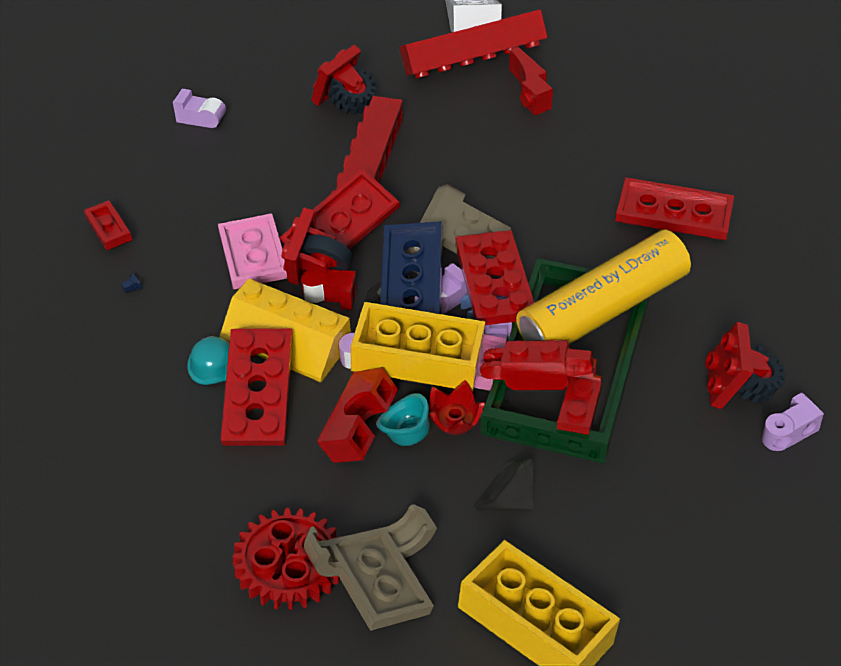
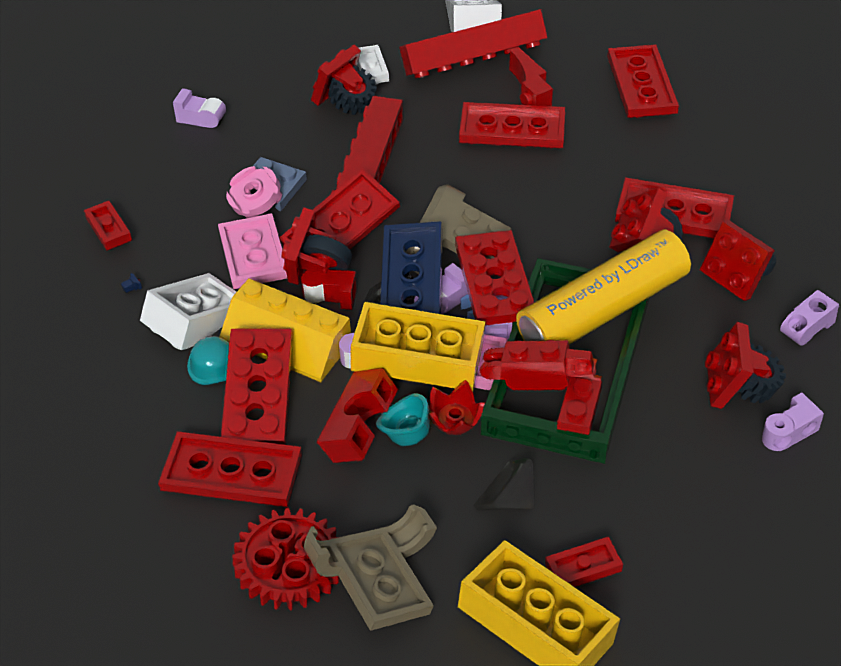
(187, 309): none -> white slope
(240, 485): none -> red plate
(254, 204): none -> bright pink plate
(289, 178): none -> sand blue wing
(373, 63): none -> white plate
(522, 134): none -> red plate
(585, 562): none -> red plate
(642, 218): none -> red plate
(654, 76): none -> red plate
(738, 260): none -> red plate
(809, 318): none -> lavender leg

